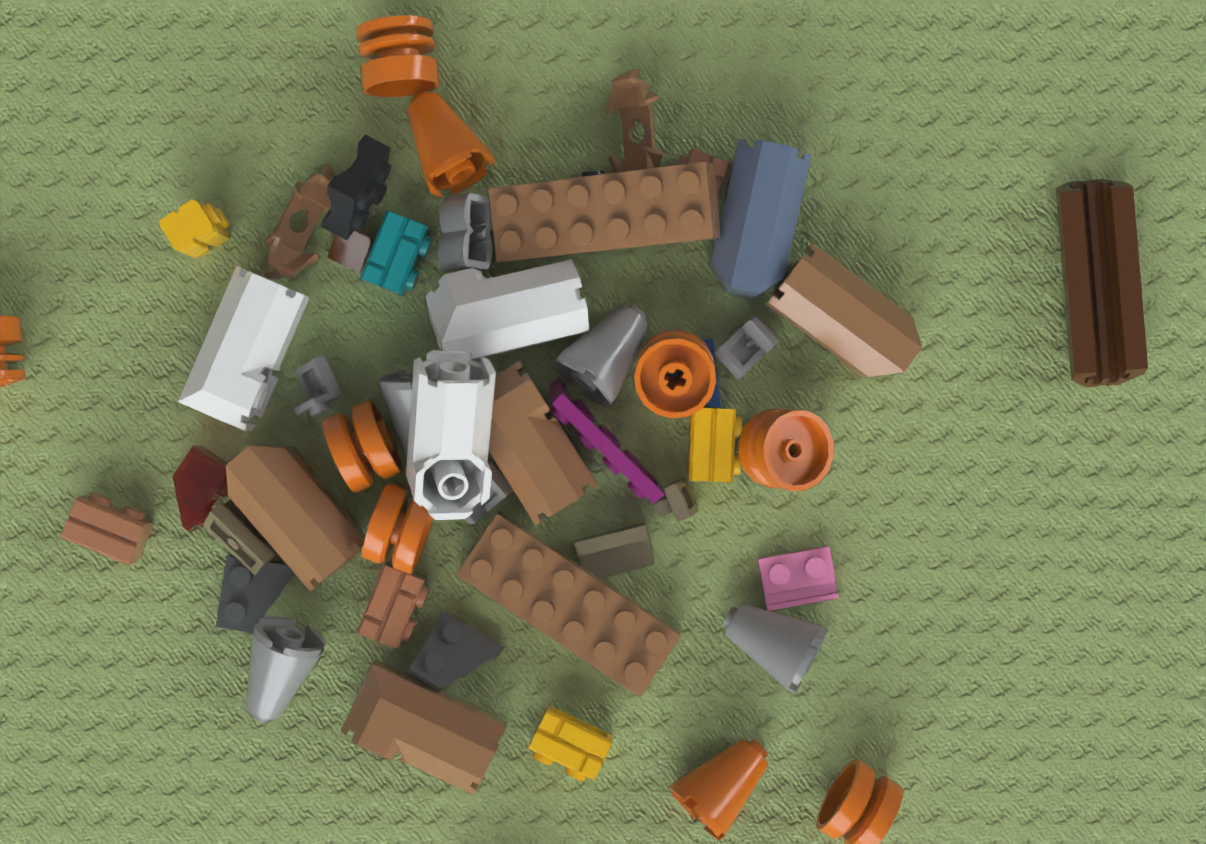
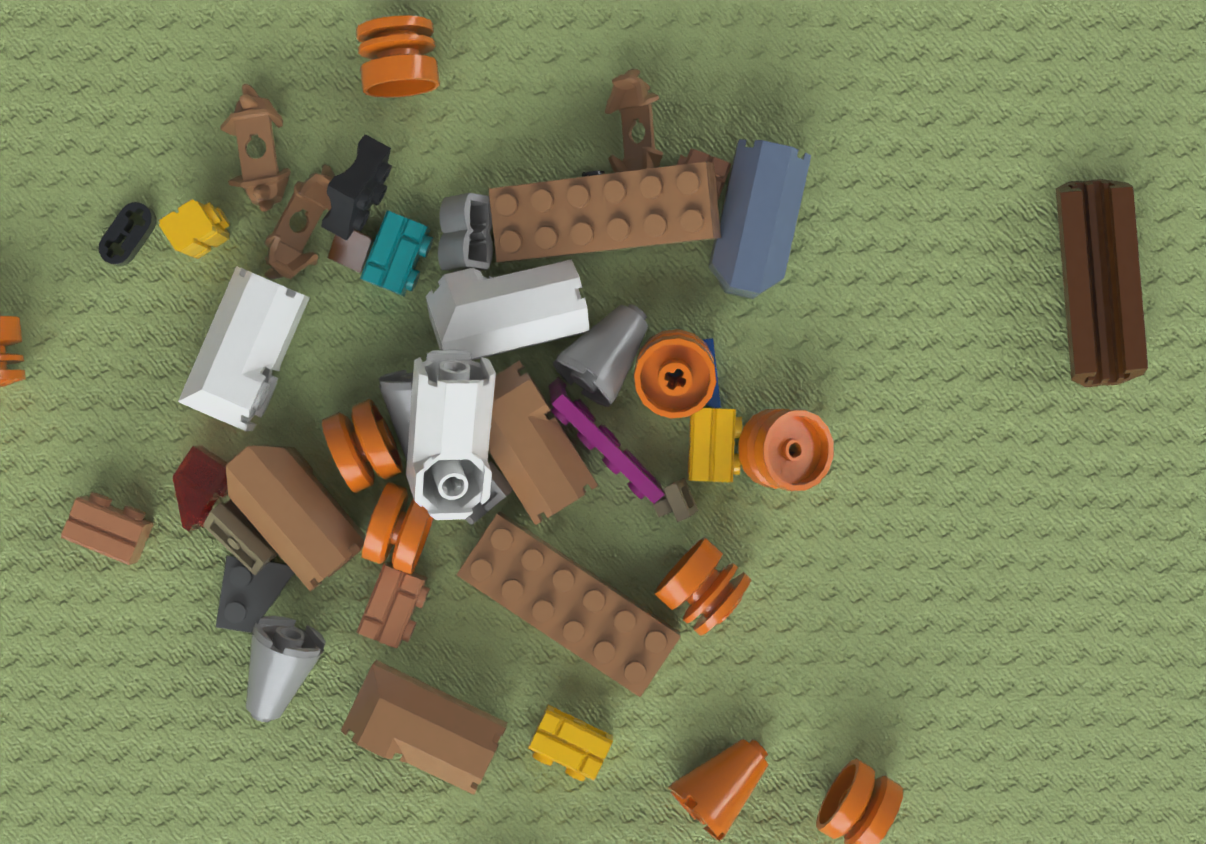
(120, 229): none -> black beam
(259, 176): none -> medium nougat piece
(318, 385): light grey bracket -> none
(446, 146): orange cone -> none
(452, 653): dark grey wing -> none
(615, 551): dark tan panel -> none
(703, 586): none -> orange wheel
(746, 347): light grey bracket -> none
(775, 642): light grey cone -> none
(797, 578): bright pink plate -> none
(846, 316): medium nougat brick -> none

